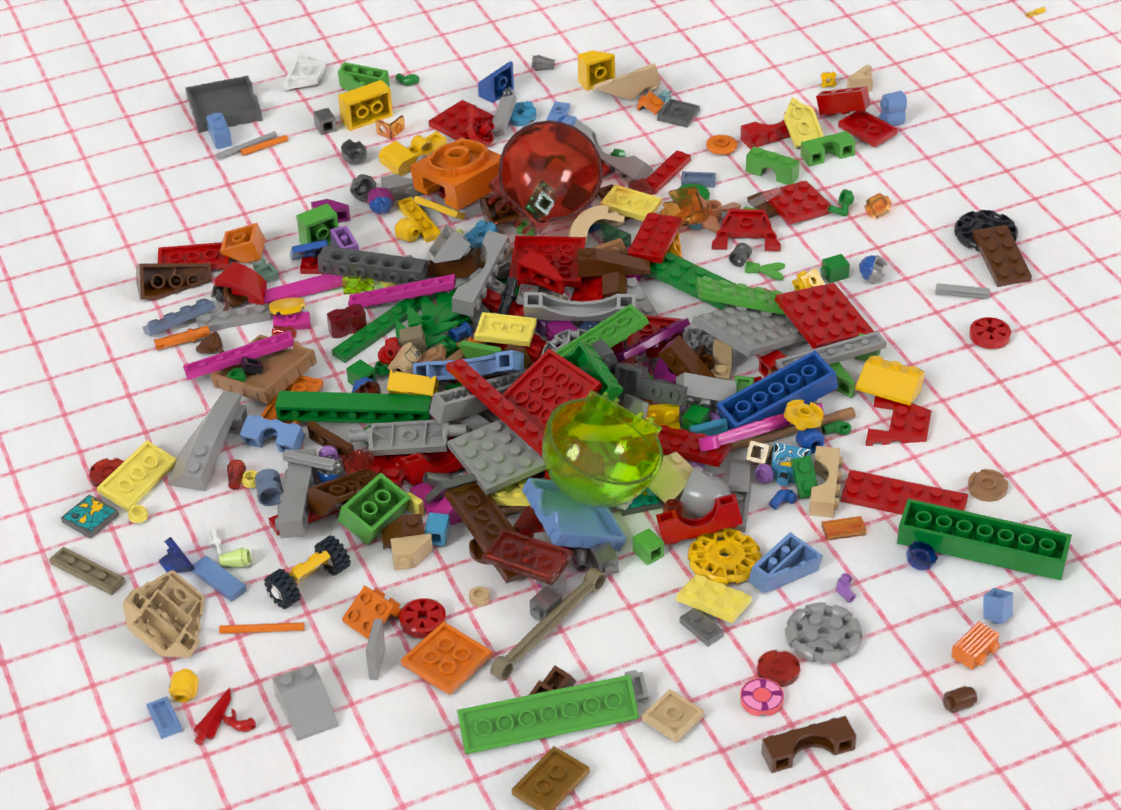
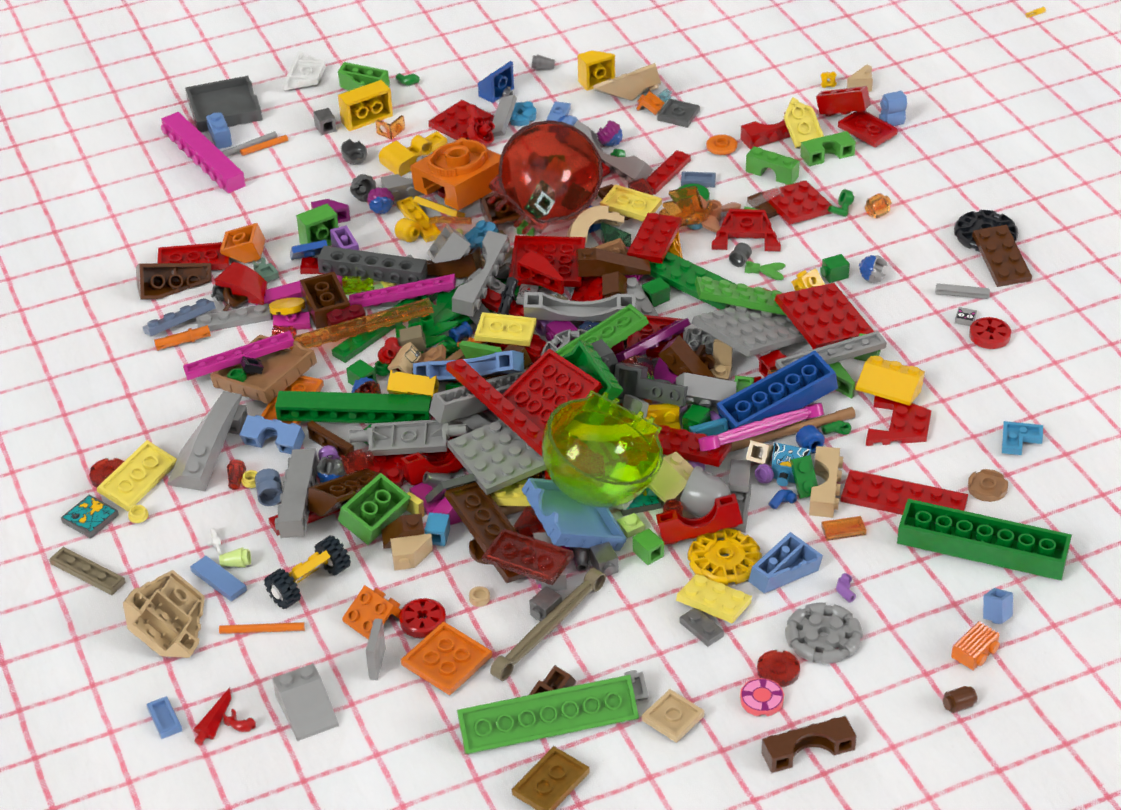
(175, 559): clear blue slope -> none
(183, 685): yellow head -> none
(203, 152): none -> dark pink brick
(210, 344): reddish brown piece -> none
(309, 460): light grey axle -> none
(323, 295): none -> reddish brown brick
(365, 324): none -> clear orange plate
(444, 220): none -> clear orange tile
(610, 134): none -> magenta piece
(631, 525): none -> yellowish green plate
(657, 291): none -> green brick
(803, 415): yellow plate -> none
(921, 556): clear blue hair -> none
(965, 316): none -> tile
(1016, 433): none -> dark azure plate

